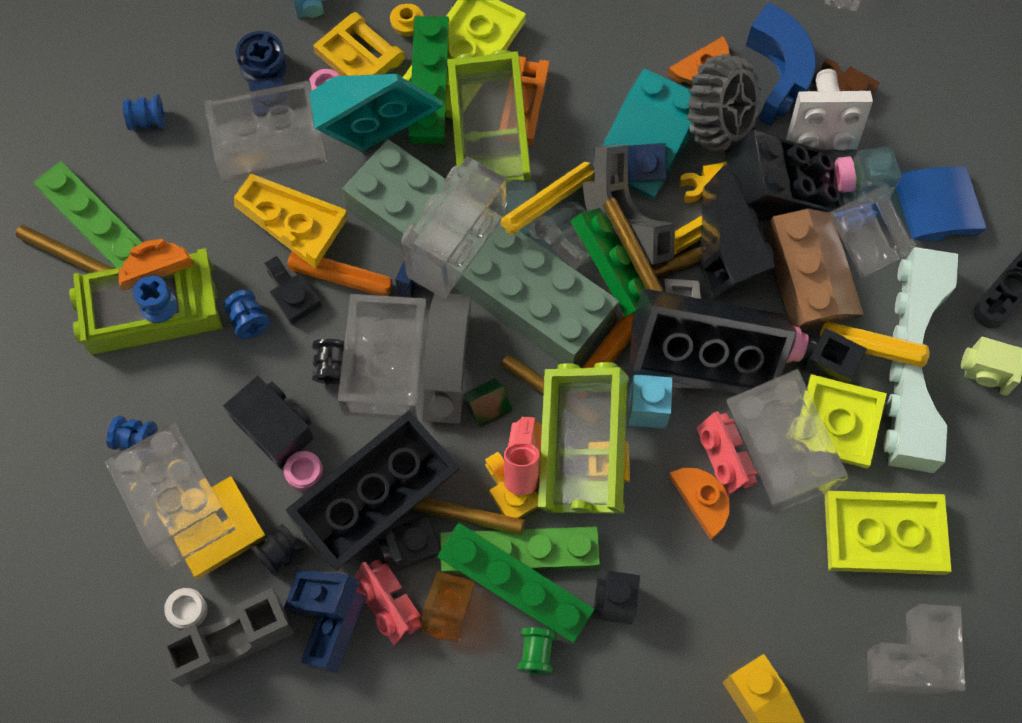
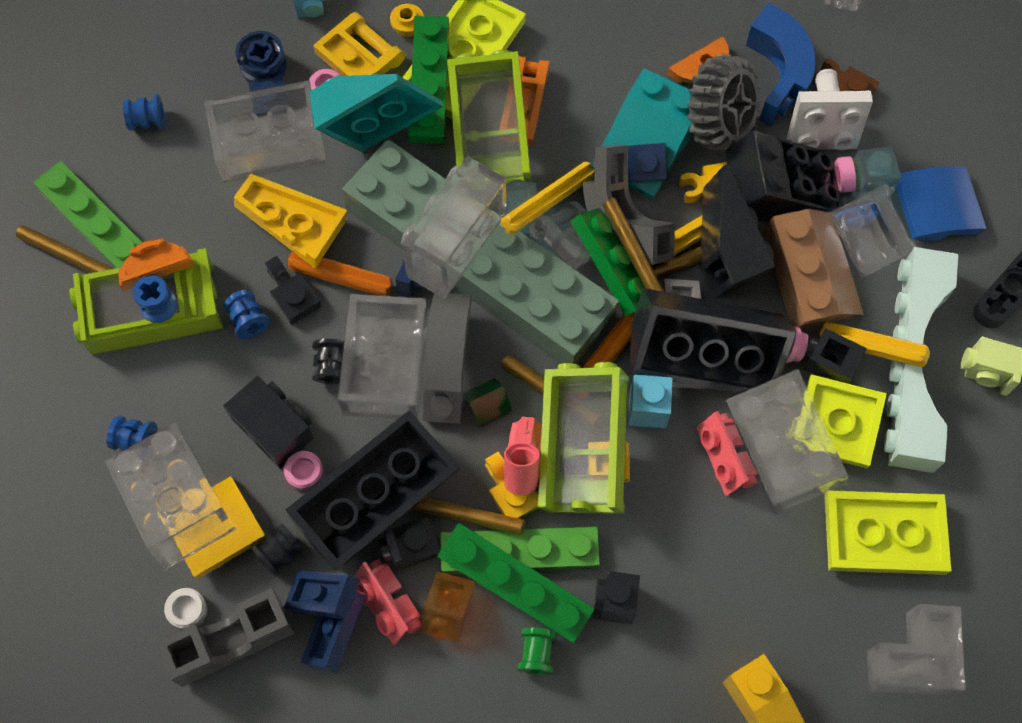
(704, 497): orange plate -> none

